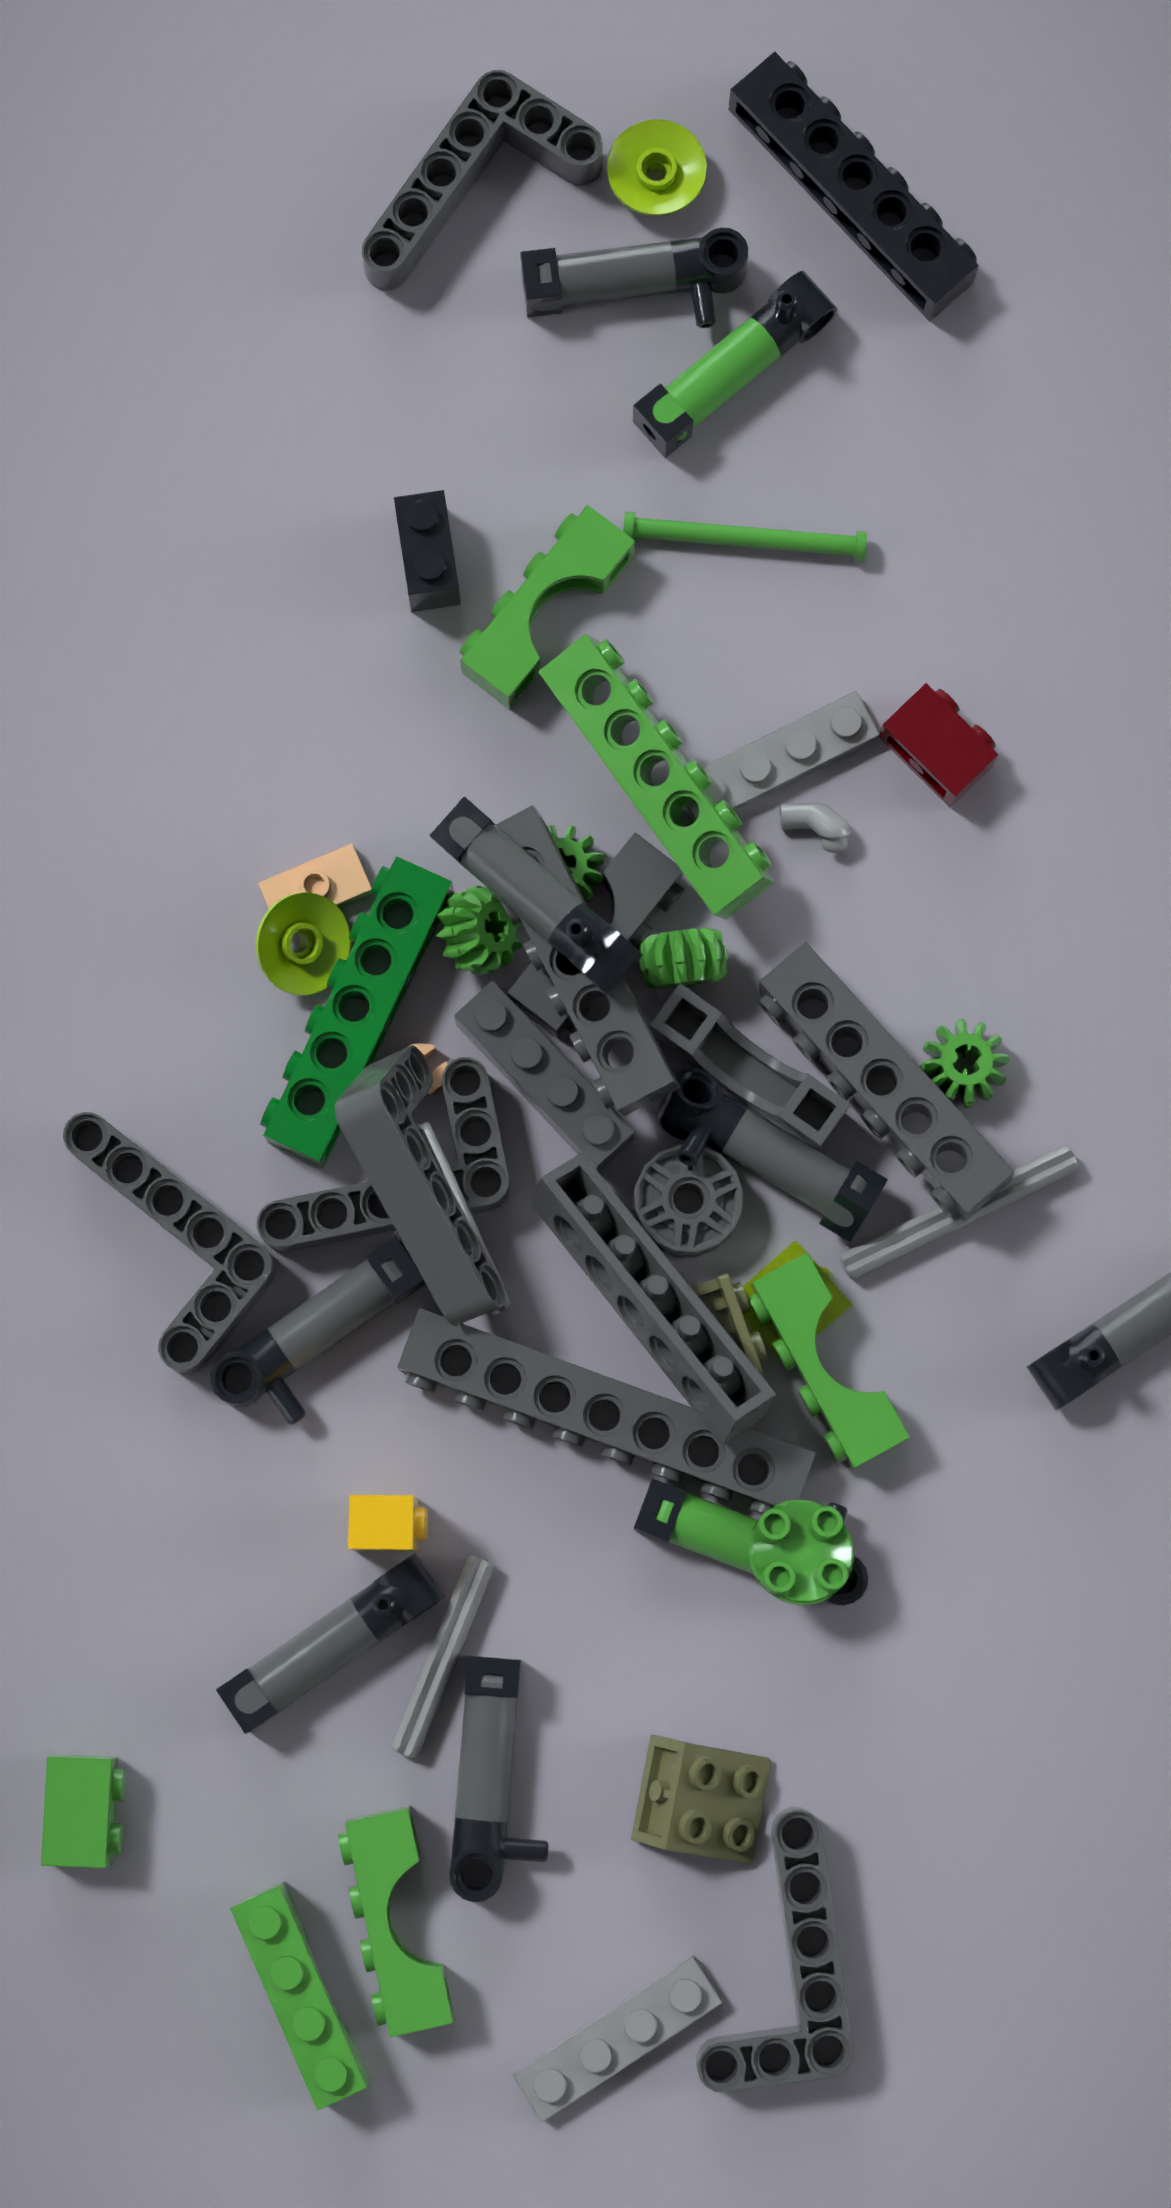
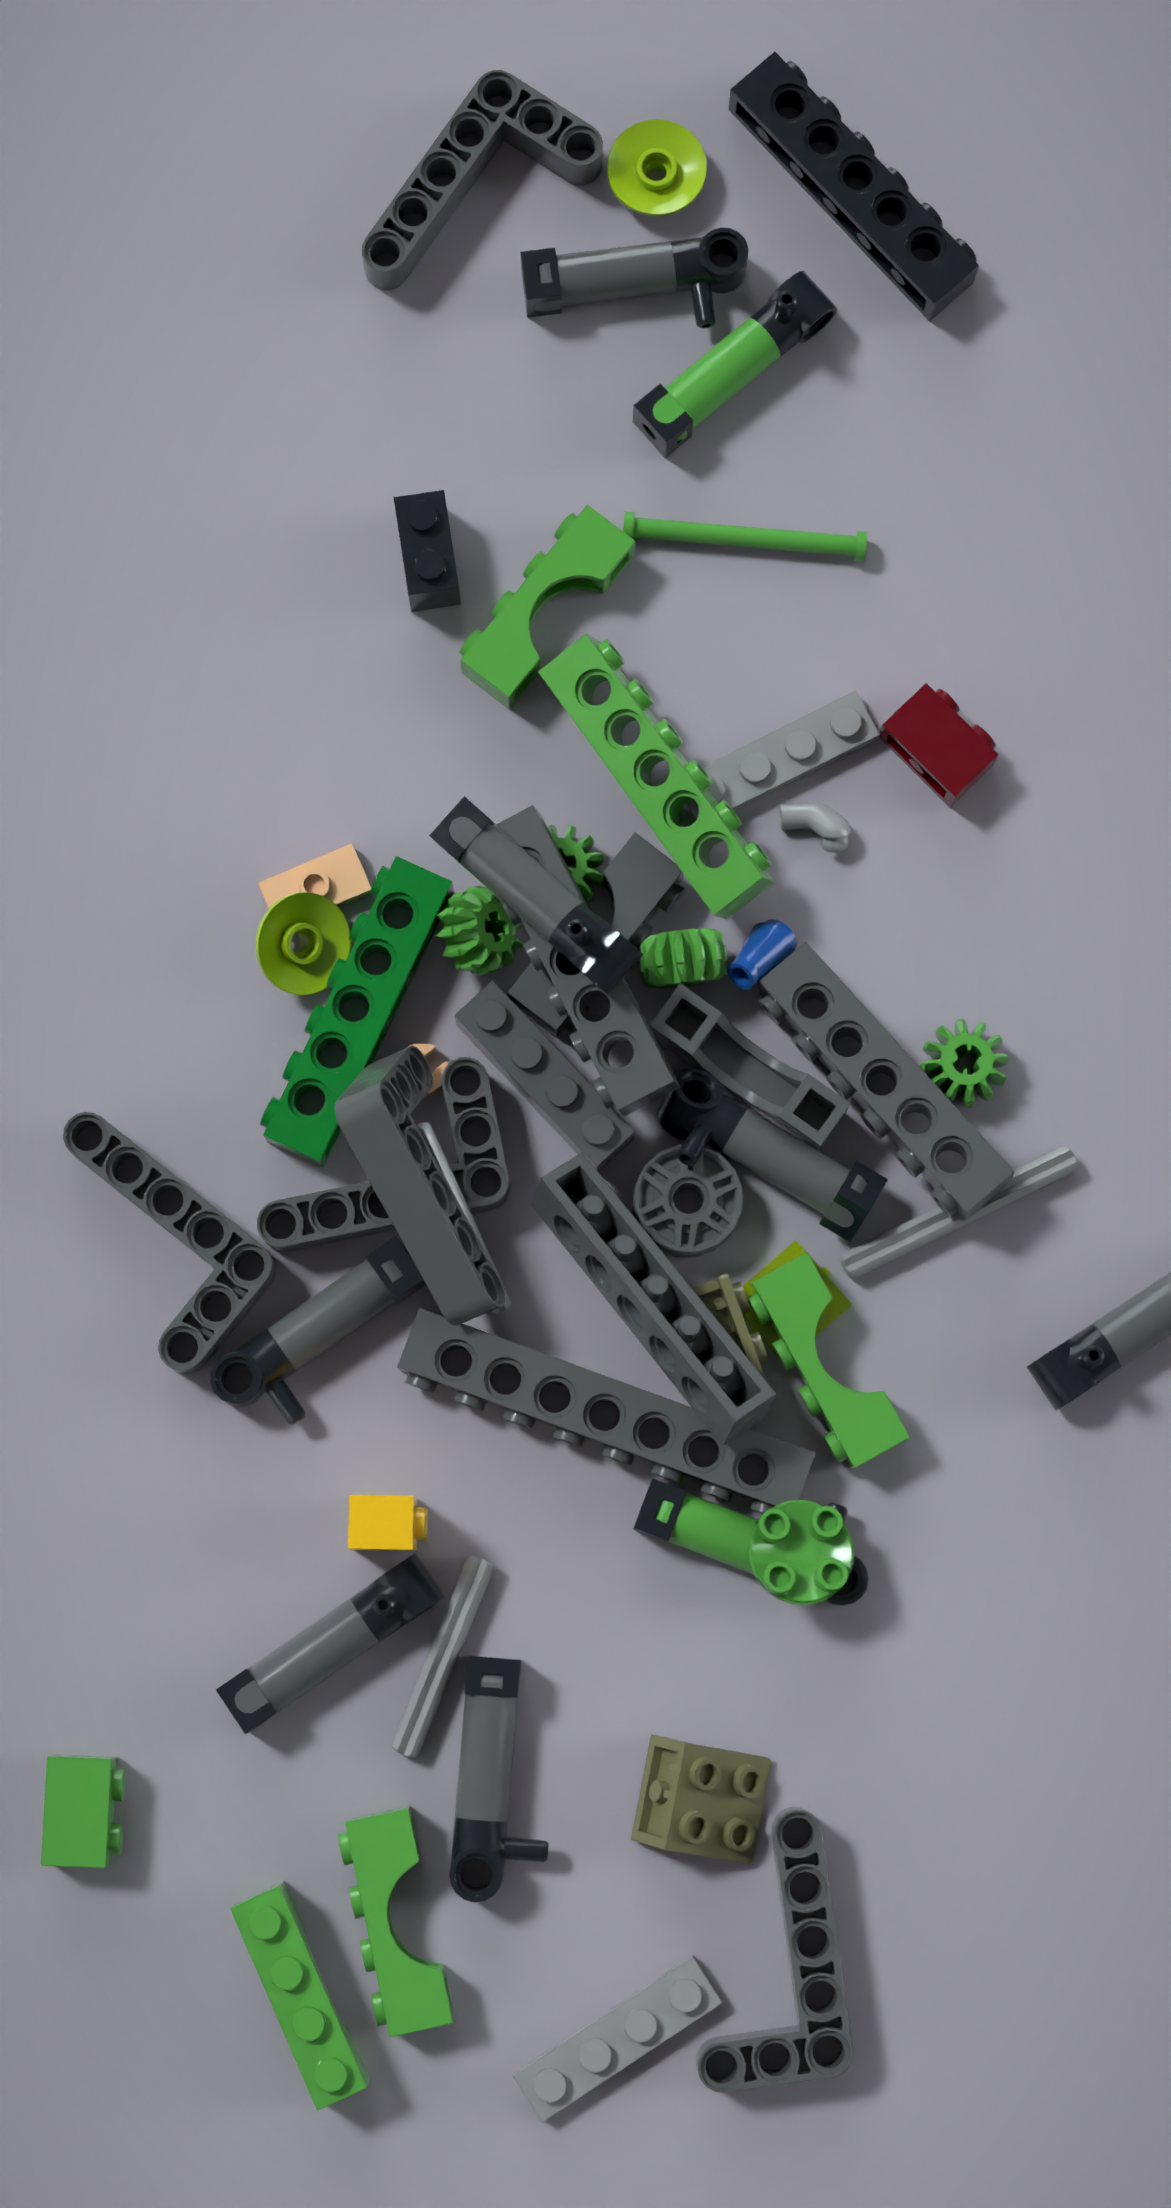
(762, 951): none -> blue cone

